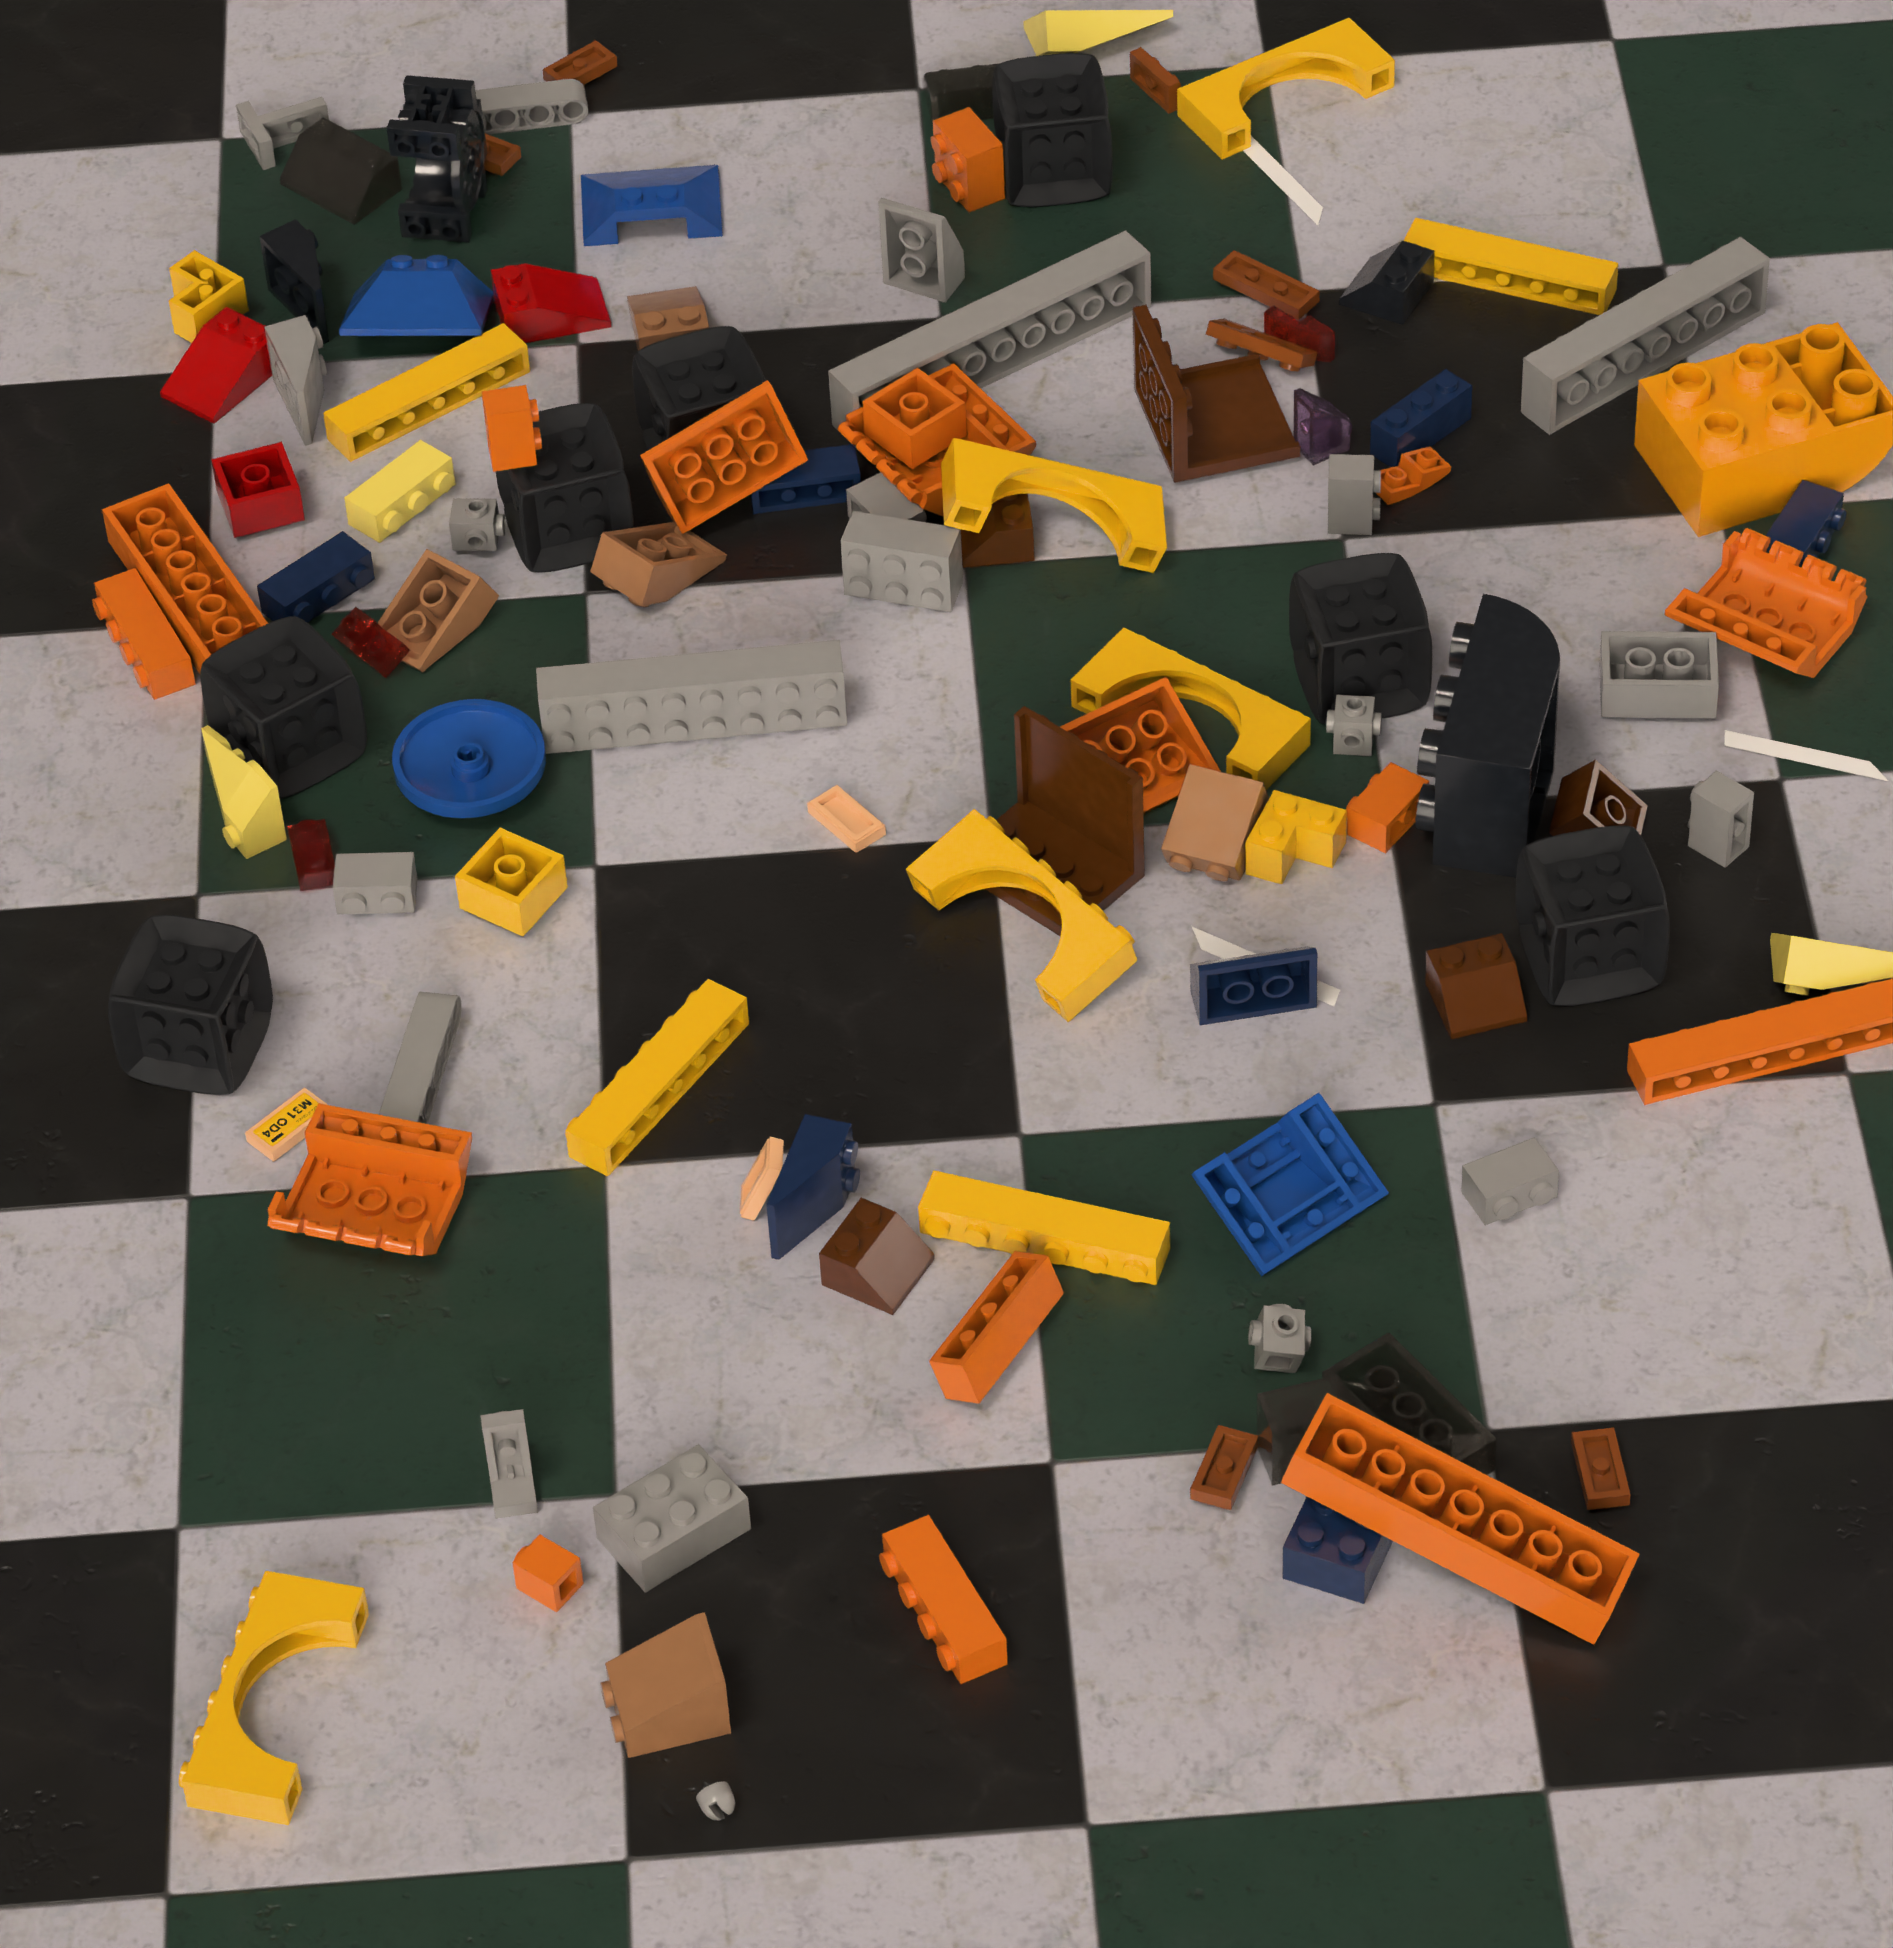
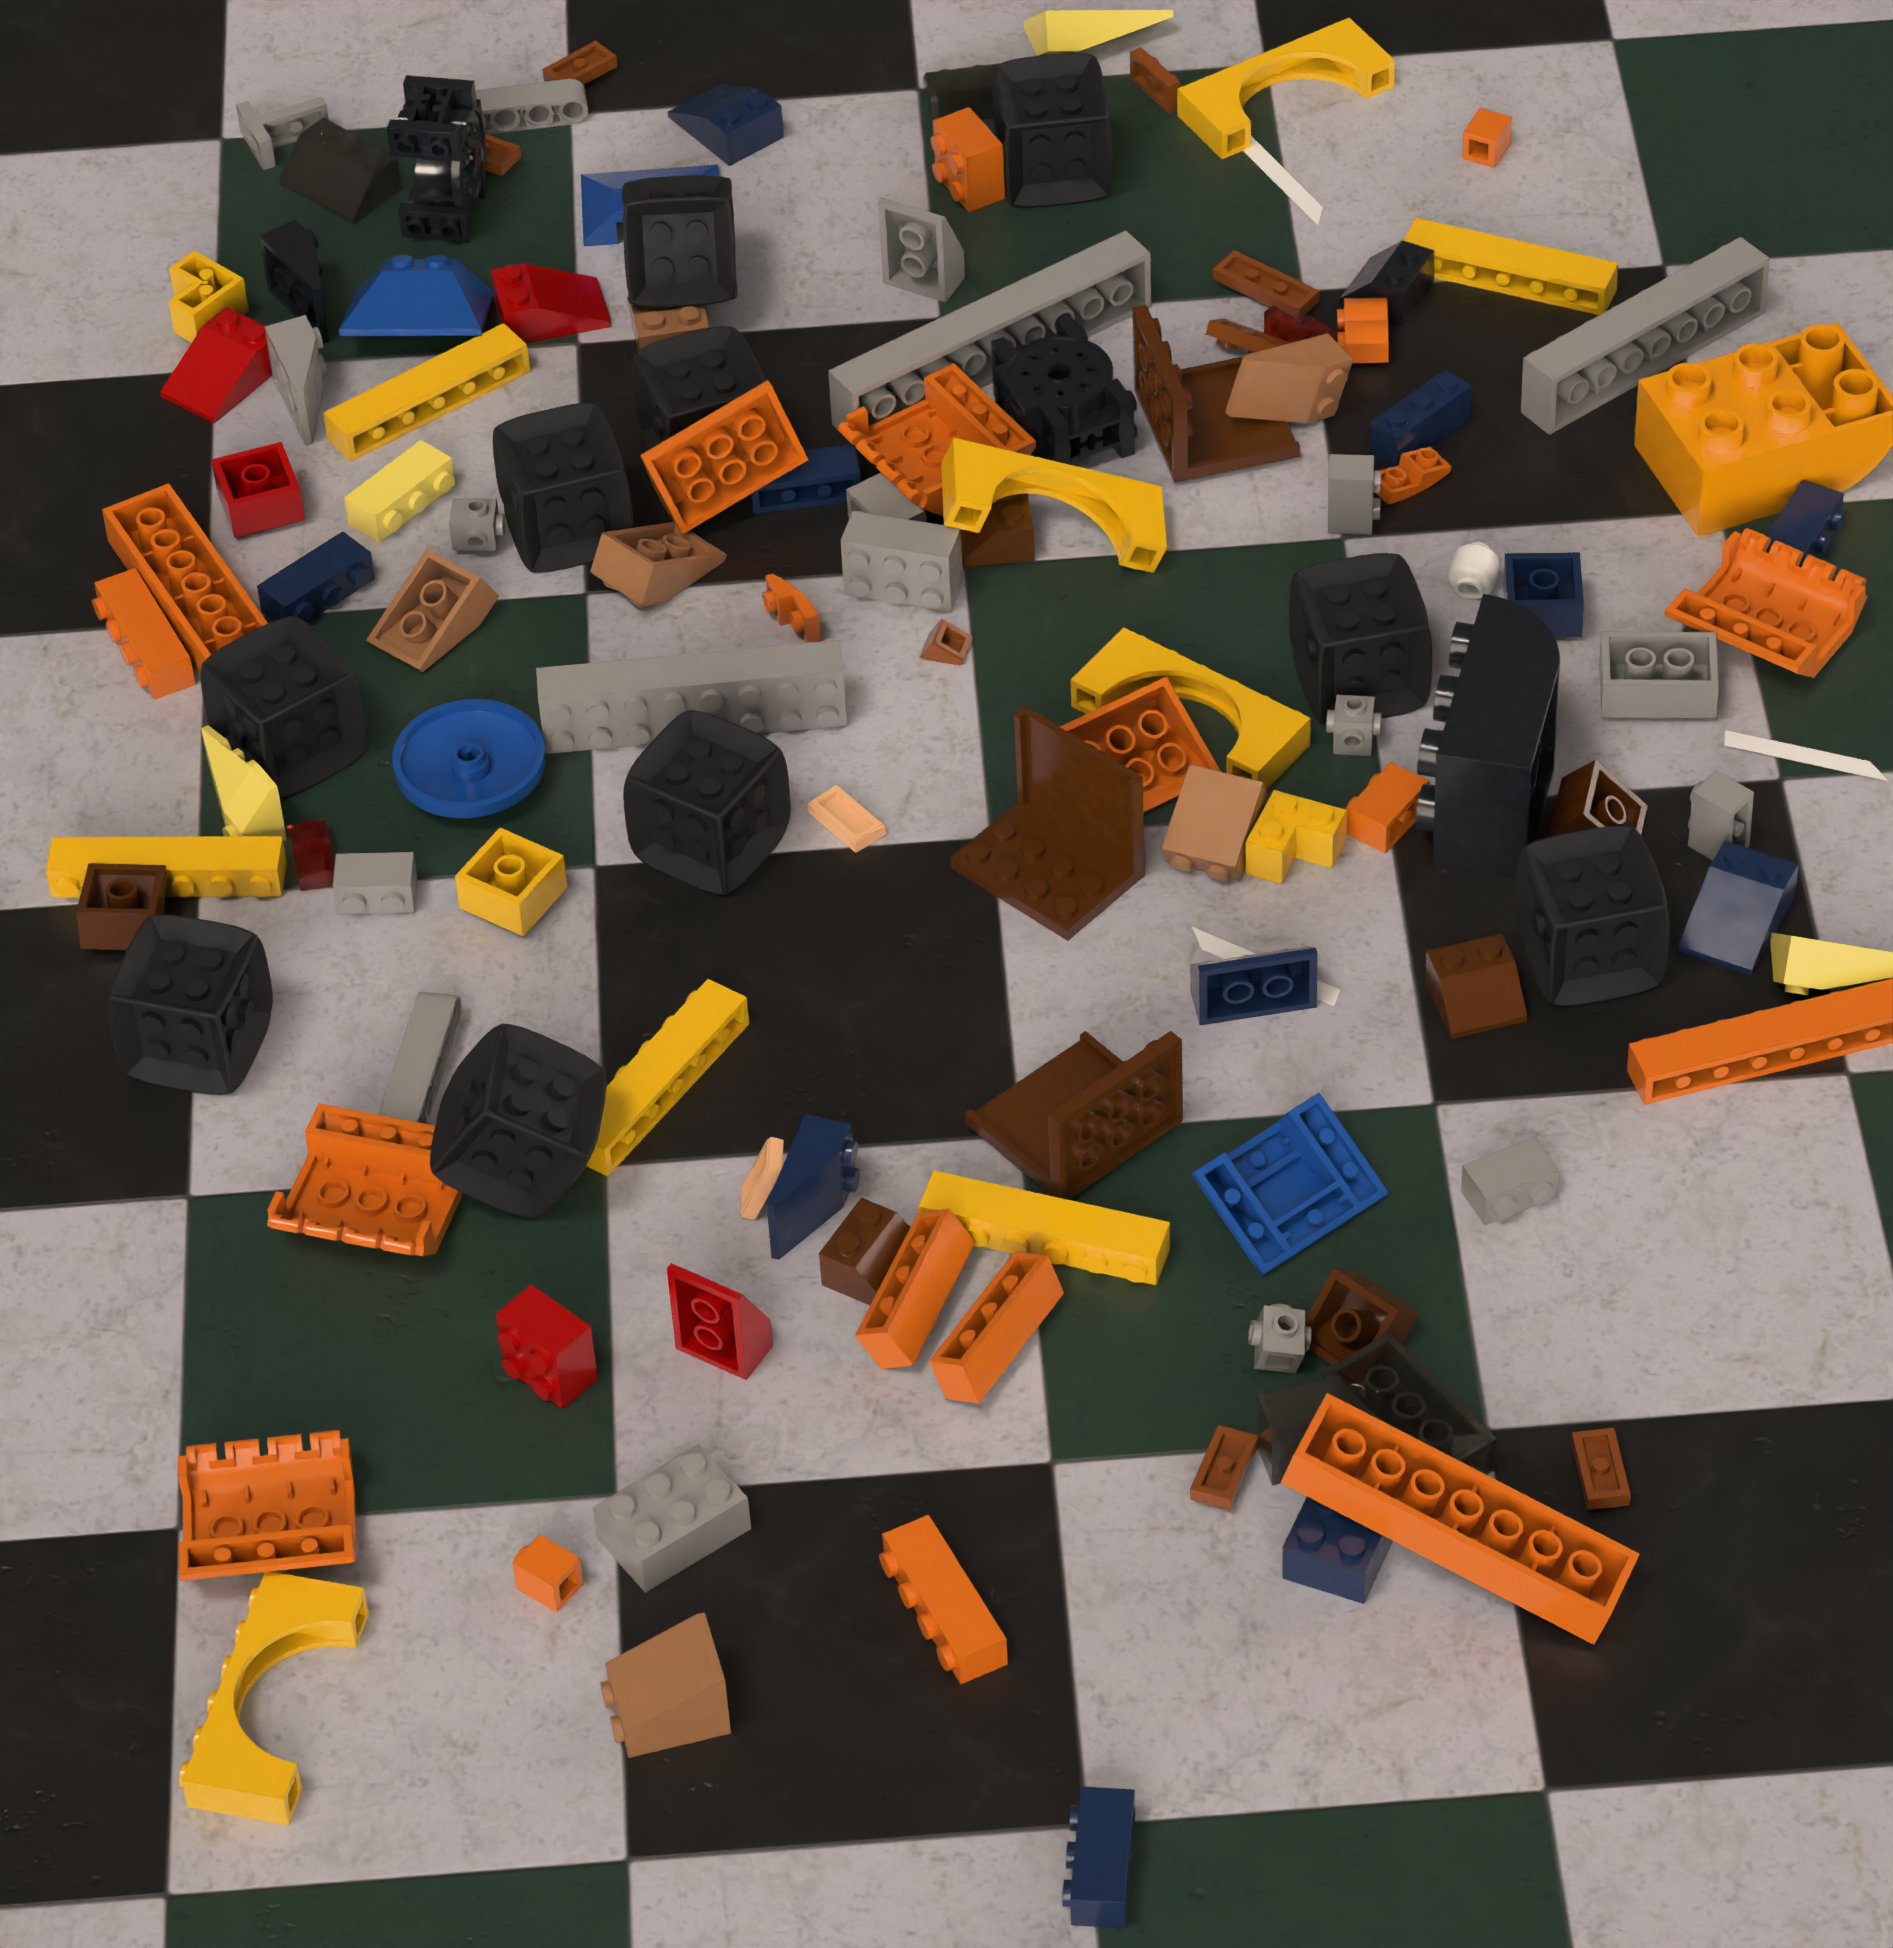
(117, 902): none -> reddish brown slope
(193, 864): none -> yellow brick
(267, 1508): none -> orange slope
(284, 1125): tile -> none
(370, 642): clear red slope -> none
(509, 1463): light grey bracket -> none
(510, 427): orange brick -> none
(518, 1121): none -> black piece
(546, 1347): none -> red brick
(679, 241): none -> black piece
(707, 802): none -> black piece
(716, 1799): light grey hinge -> none
(717, 1323): none -> red slope
(731, 121): none -> dark blue slope
(791, 608): none -> orange slope
(914, 418): orange brick -> none
(915, 1289): none -> orange brick
(946, 644): none -> dark orange slope
(981, 857): yellow arch -> none
(1064, 394): none -> black piece
(1085, 1112): none -> reddish brown bracket
(1100, 1857): none -> dark blue brick
(1291, 381): none -> medium nougat slope
(1319, 427): clear purple slope -> none
(1354, 1314): none -> reddish brown slope
(1365, 329): none -> orange brick
(1474, 570): none -> white head
(1487, 137): none -> orange brick
(1548, 588): none -> dark blue brick
(1739, 907): none -> dark blue slope

